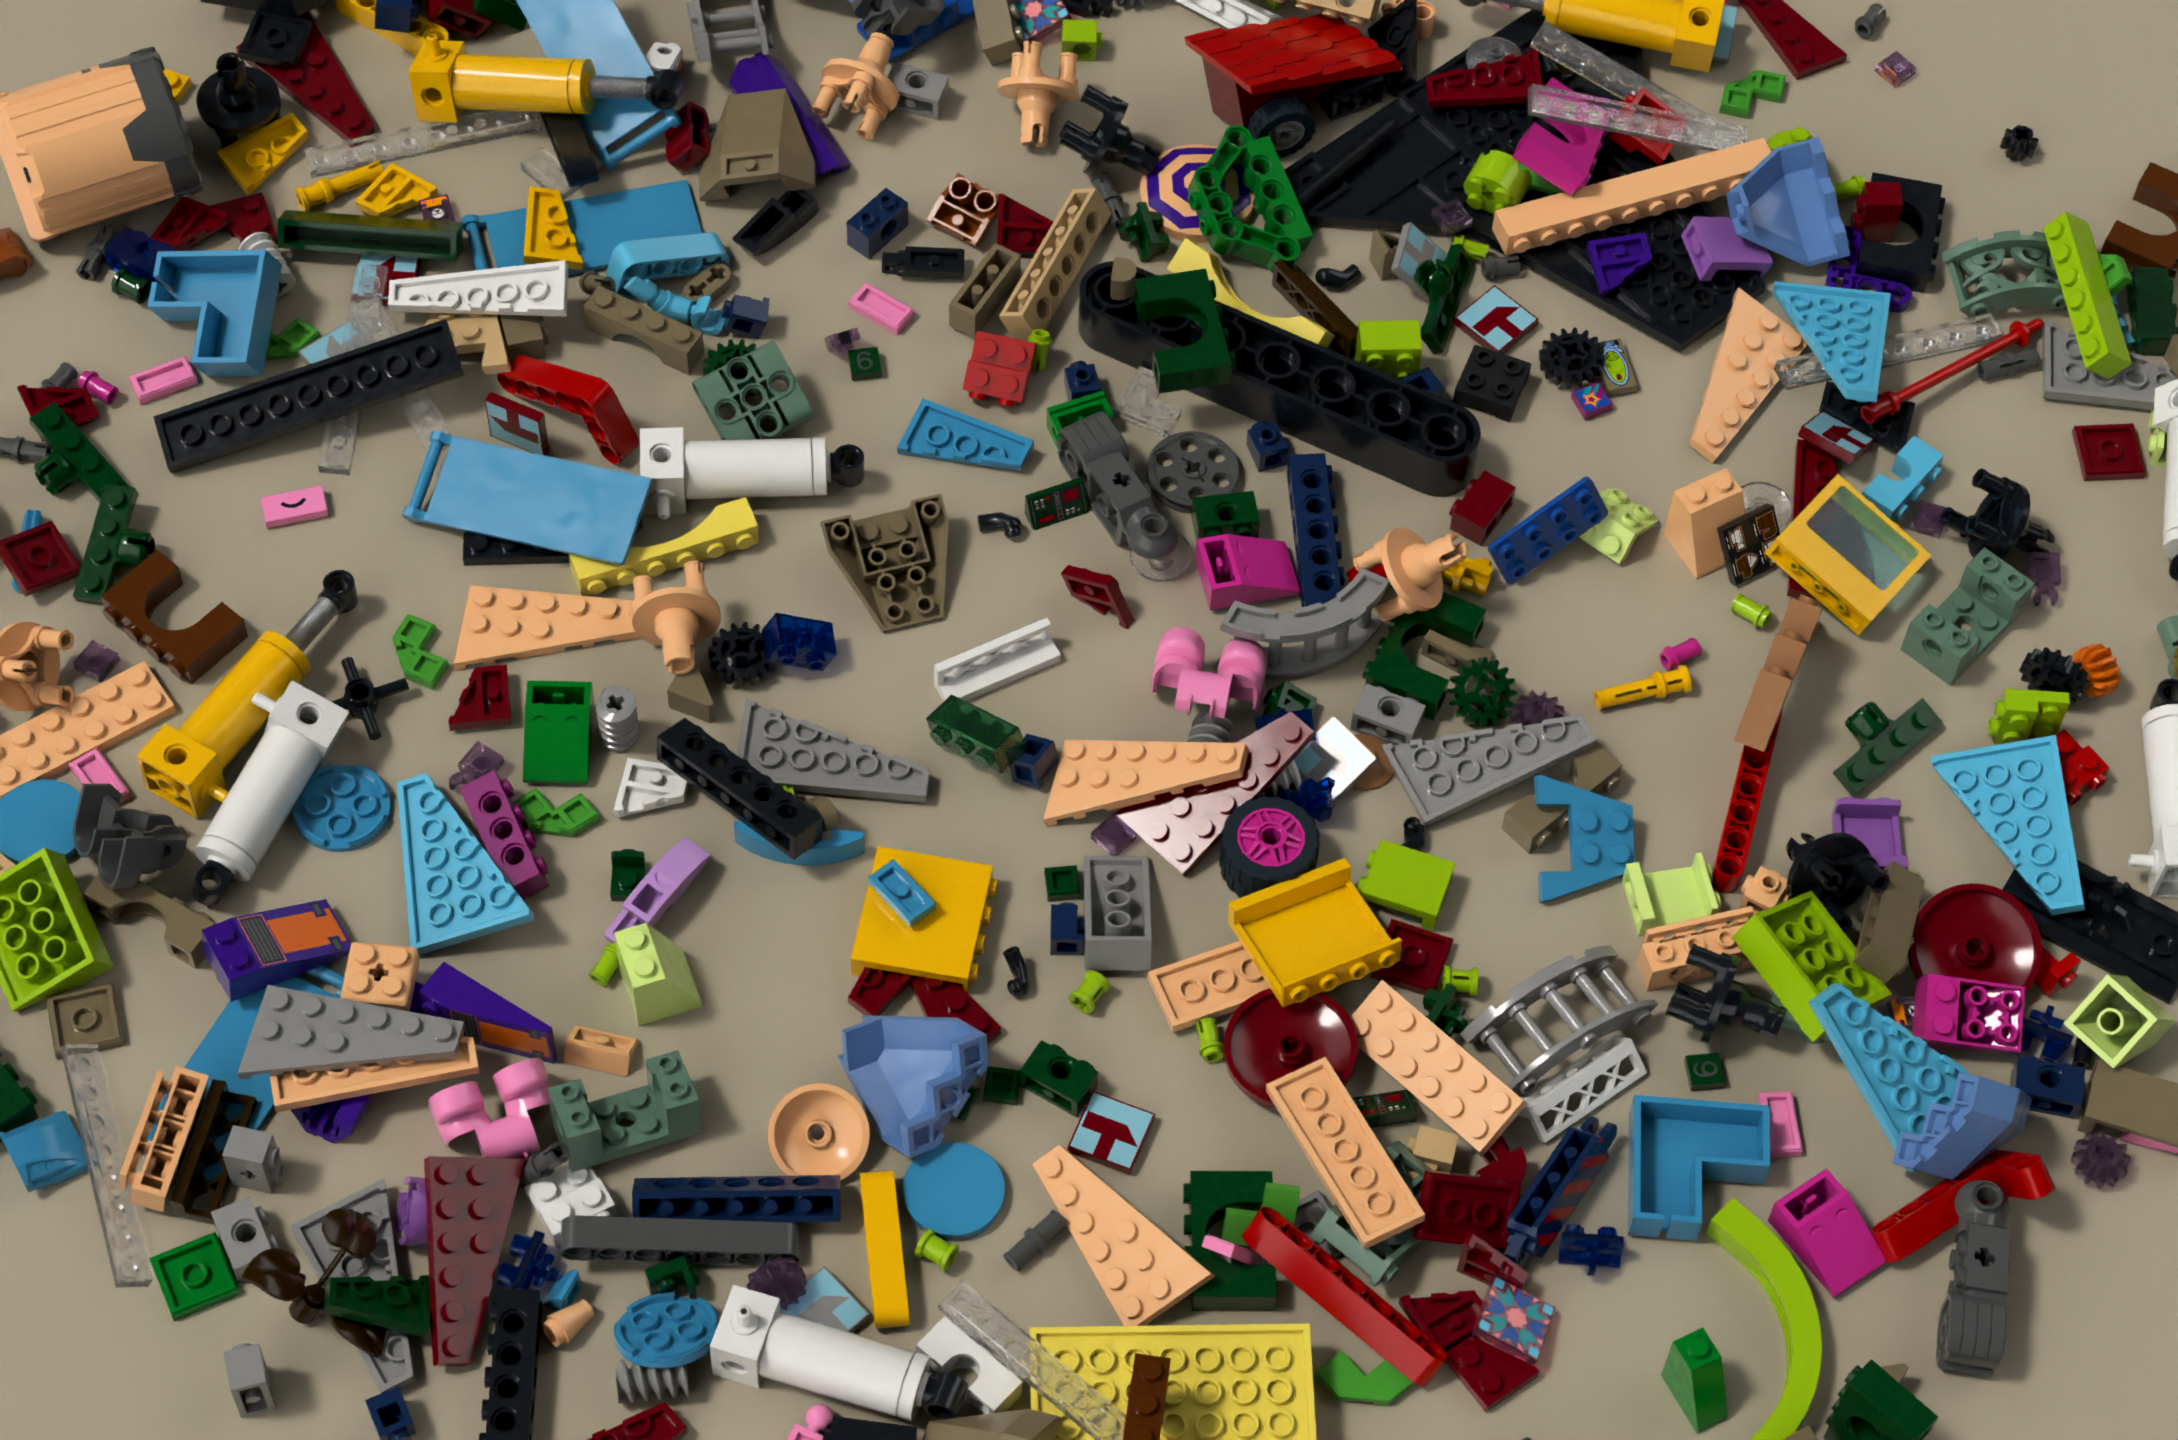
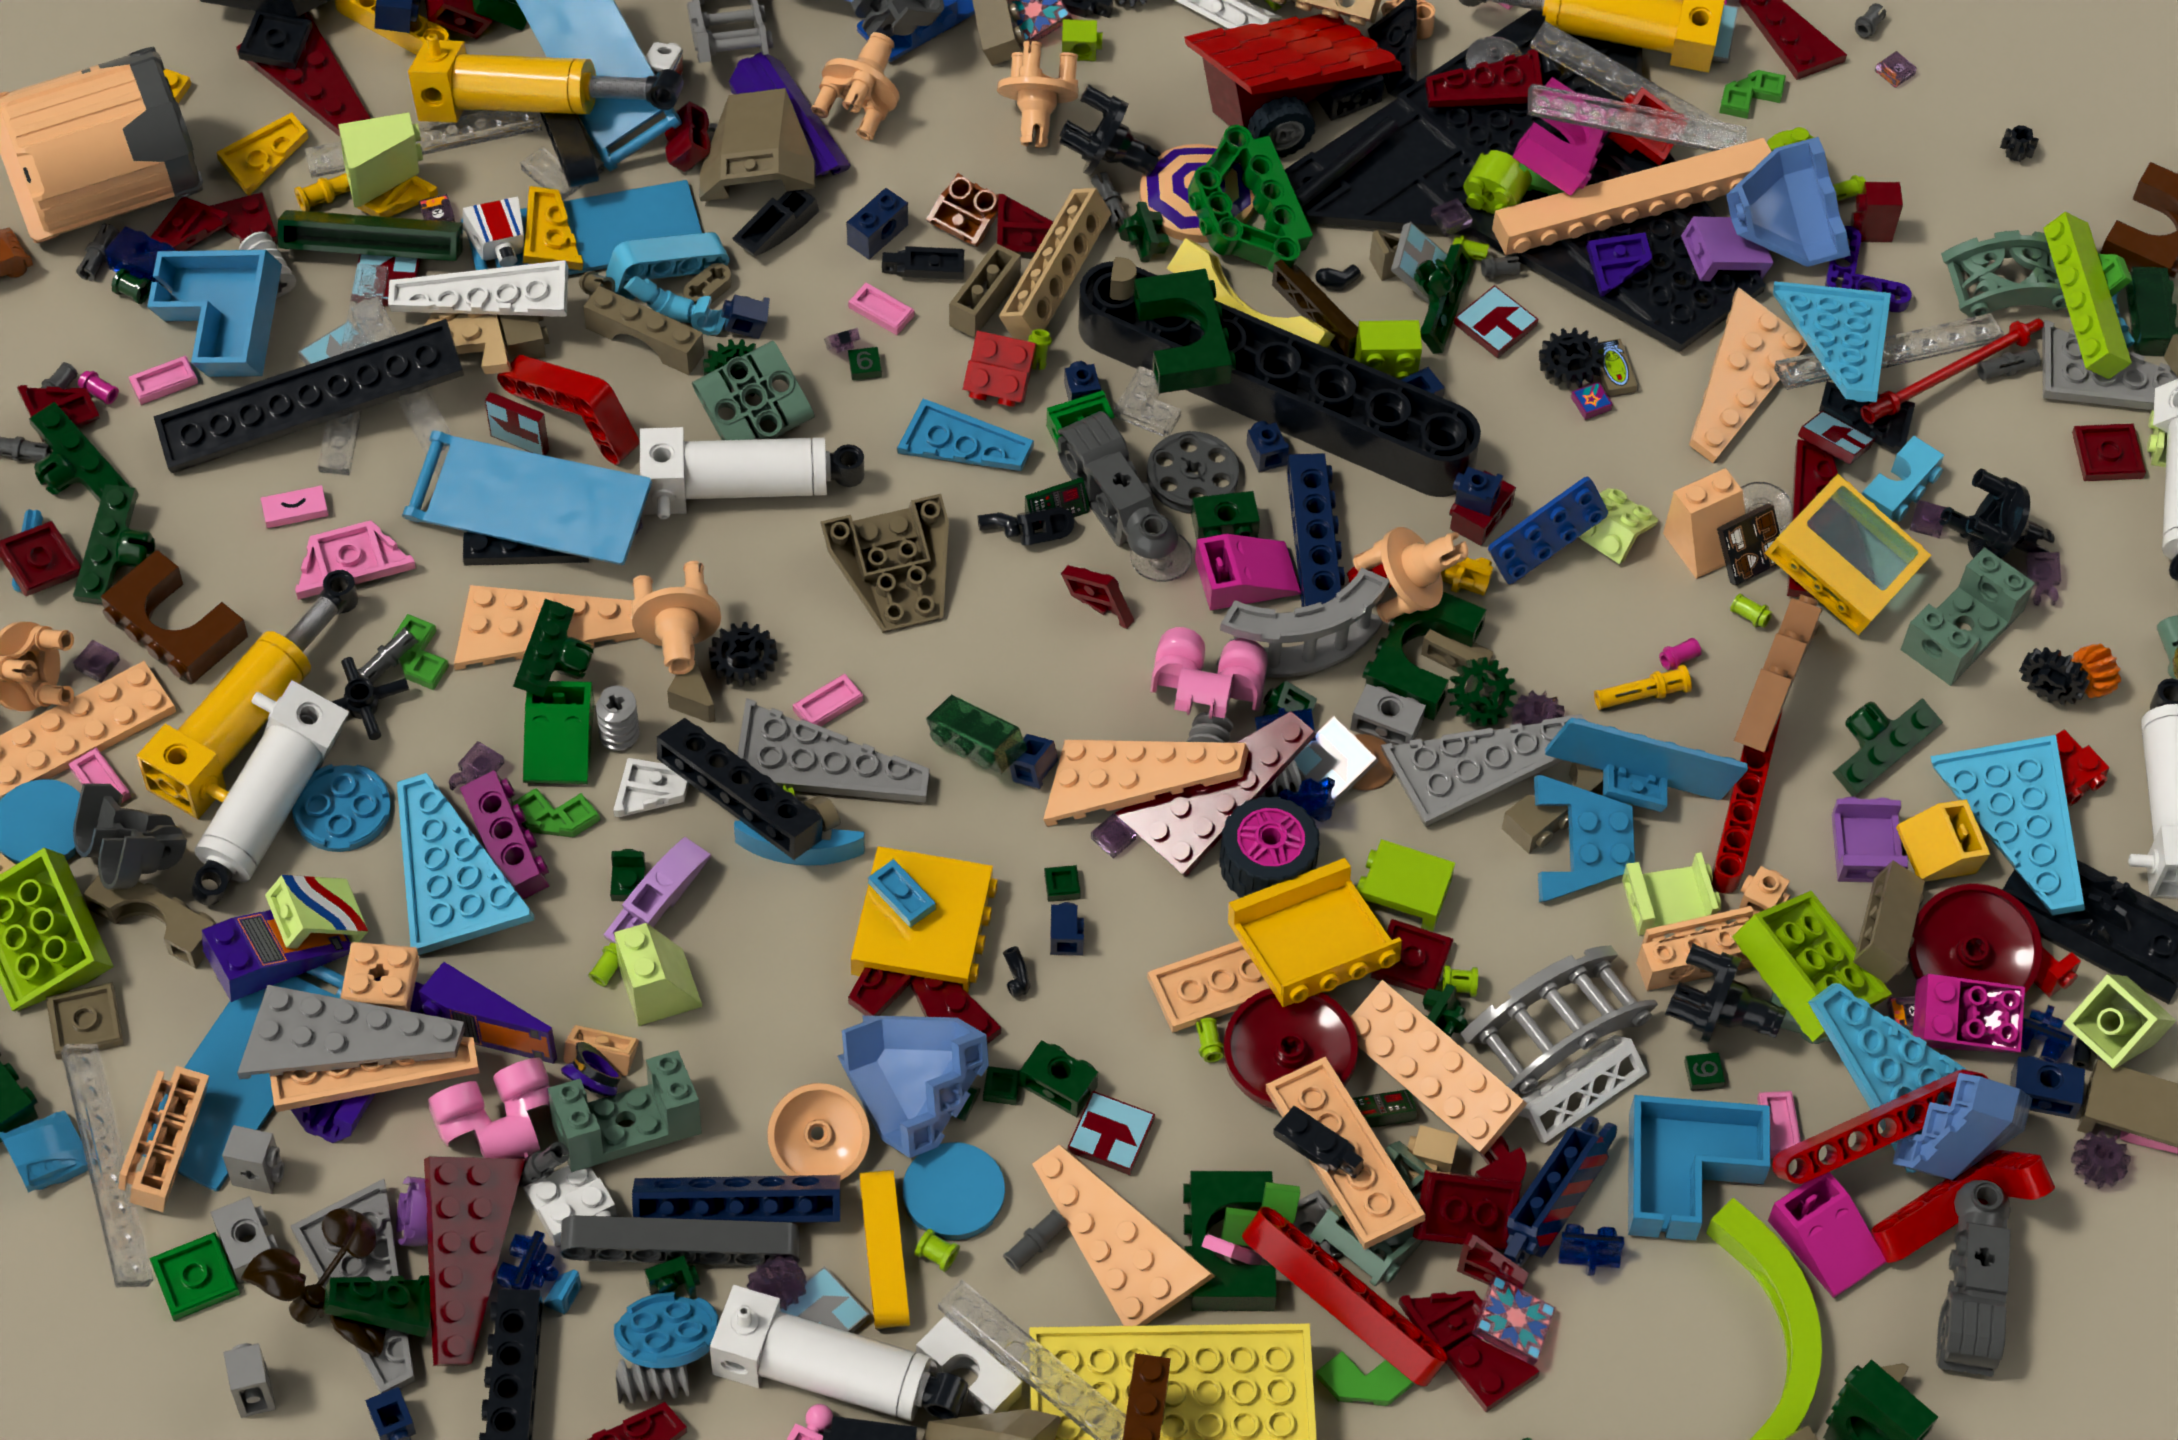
(200, 1148): dark brown fence -> none
(237, 99): black piece -> none
(291, 340): bright green tile -> none
(314, 906): none -> yellowish green panel
(354, 548): none -> bright pink wing
(379, 154): none -> yellowish green slope
(388, 655): none -> dark grey pin
(484, 700): dark red wing -> none
(496, 230): none -> white torso
(552, 650): none -> dark green plate
(566, 1323): light nougat cone -> none
(593, 1070): none -> piece
(725, 530): light yellow arch -> none
(799, 642): clear blue brick -> none
(828, 701): none -> bright pink tile
(920, 90): light grey brick -> none
(997, 665): white fence -> none
(1055, 523): none -> black plate
(1089, 991): lime bush -> none
(1117, 913): light grey slope -> none
(1318, 1143): none -> black hinge
(1414, 834): black arm -> none
(1477, 490): none -> dark blue brick
(1492, 382): black brick -> none
(1641, 767): none -> dark azure bracket
(1697, 1379): green slope -> none
(1835, 870): black piece -> none
(1866, 1131): none -> red beam
(1909, 262): black arch -> none
(1944, 841): none -> yellow slope
(2026, 714): lime plate -> none

